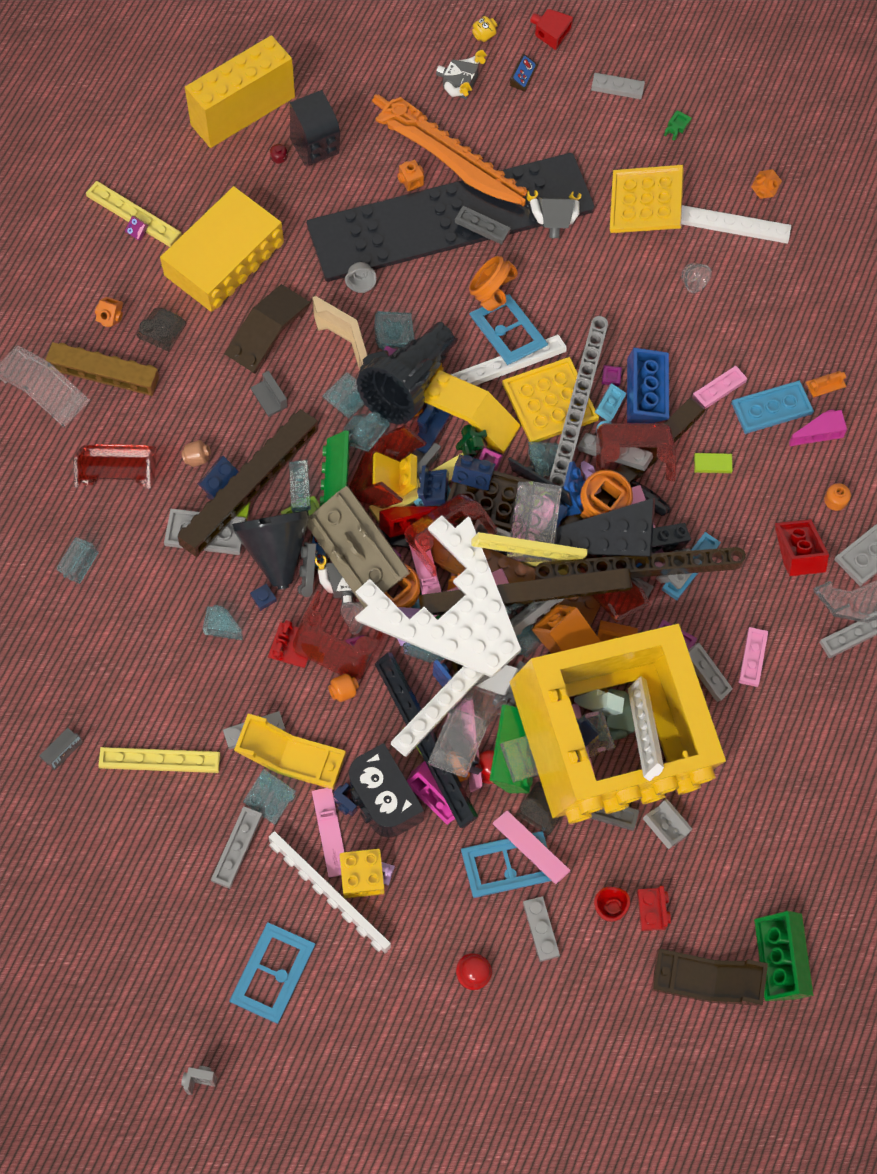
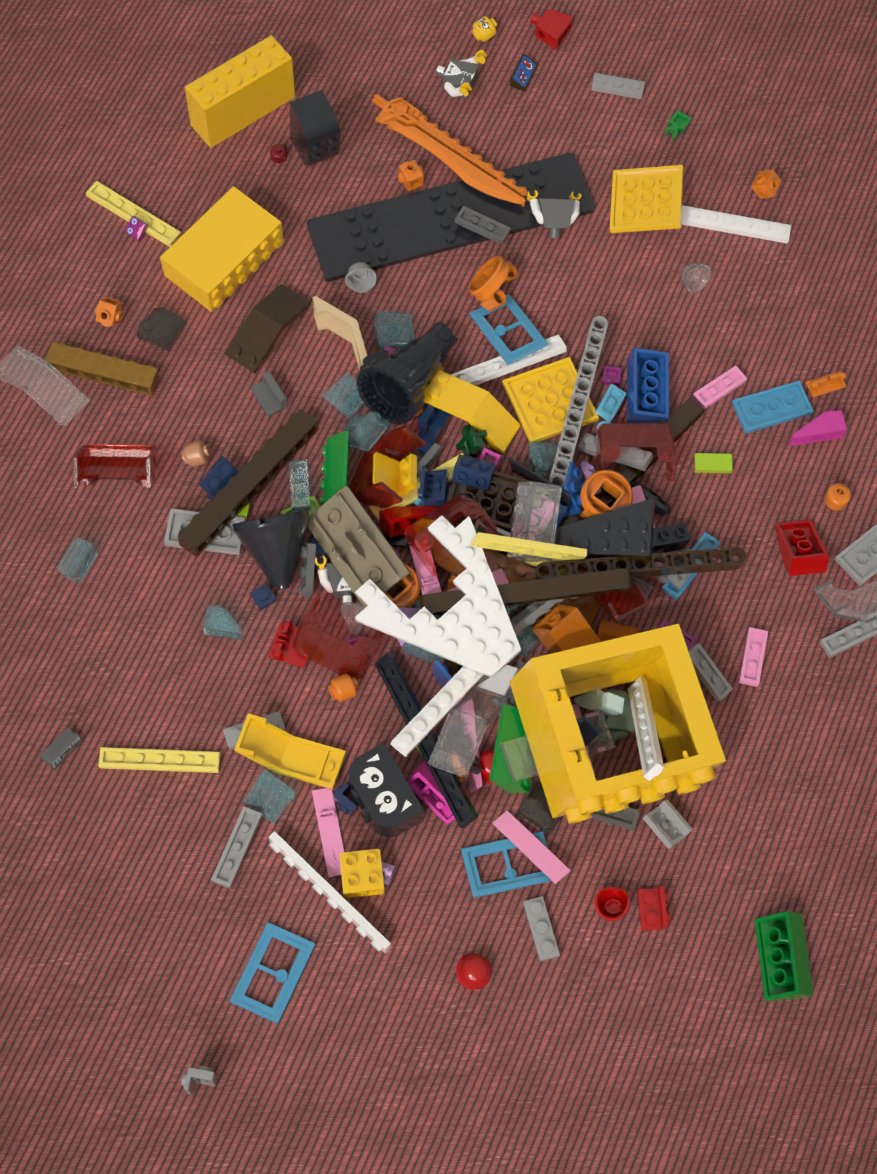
(709, 979): dark brown windscreen -> none

